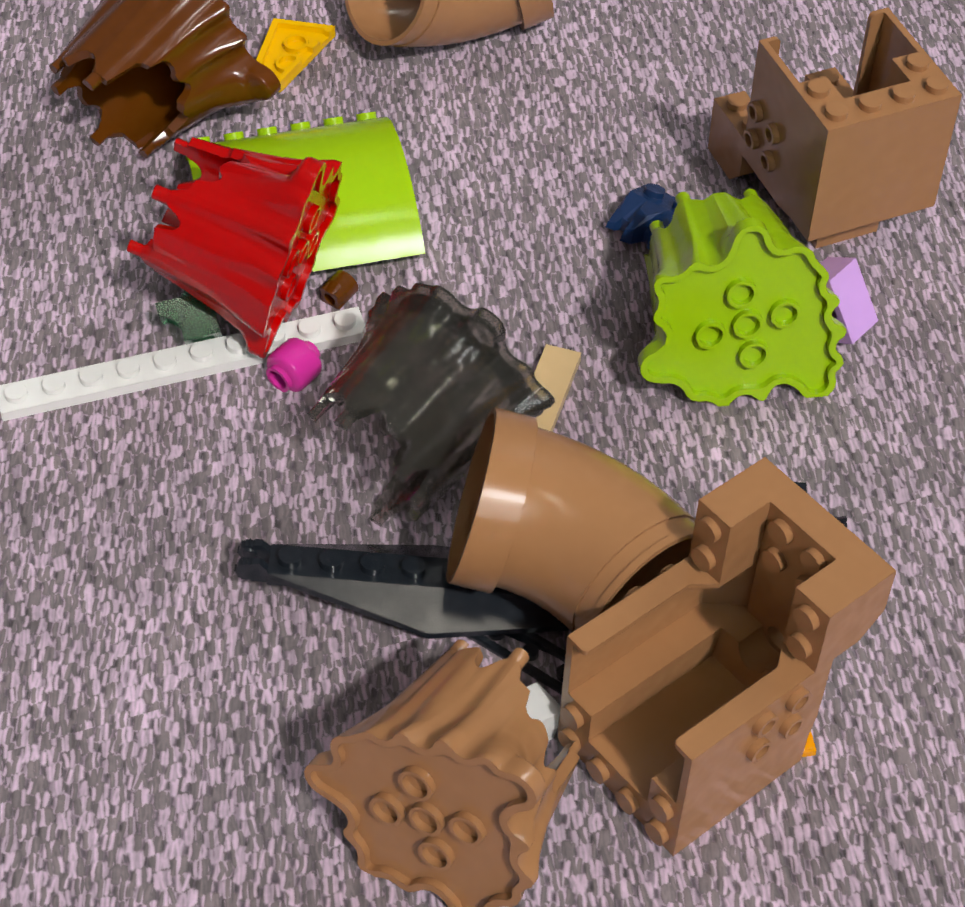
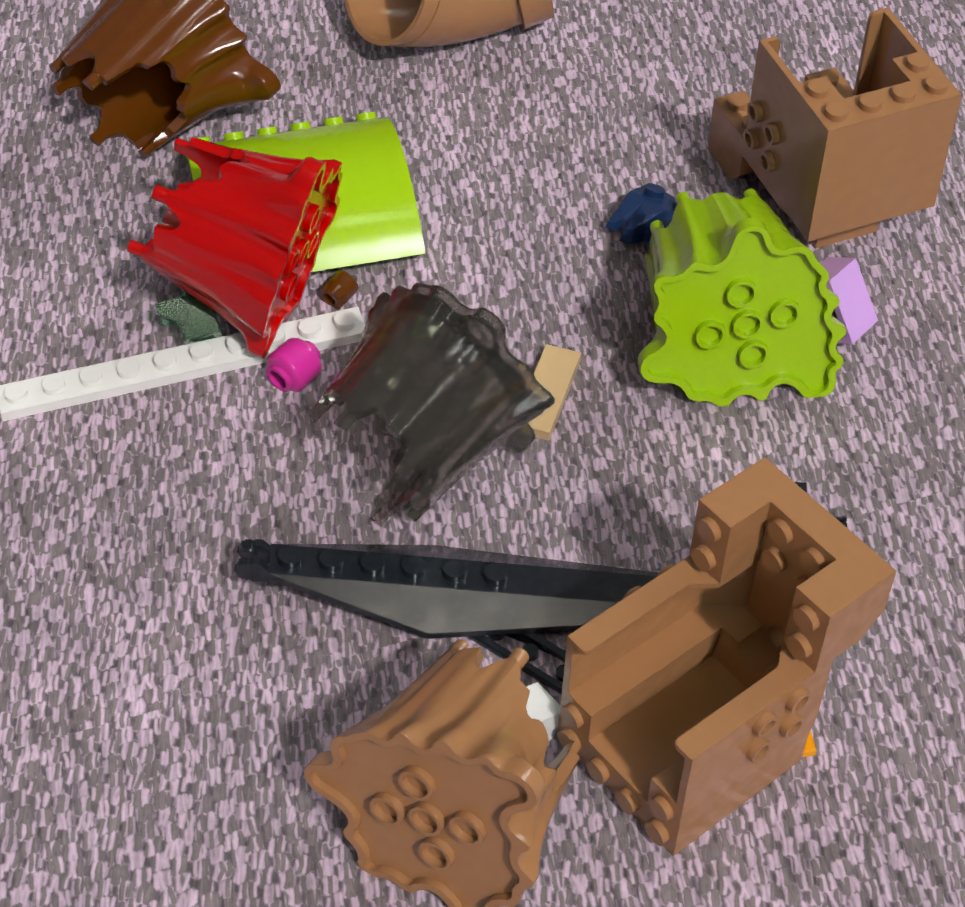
(292, 46): yellow wing -> none
(560, 522): medium nougat cylinder -> none

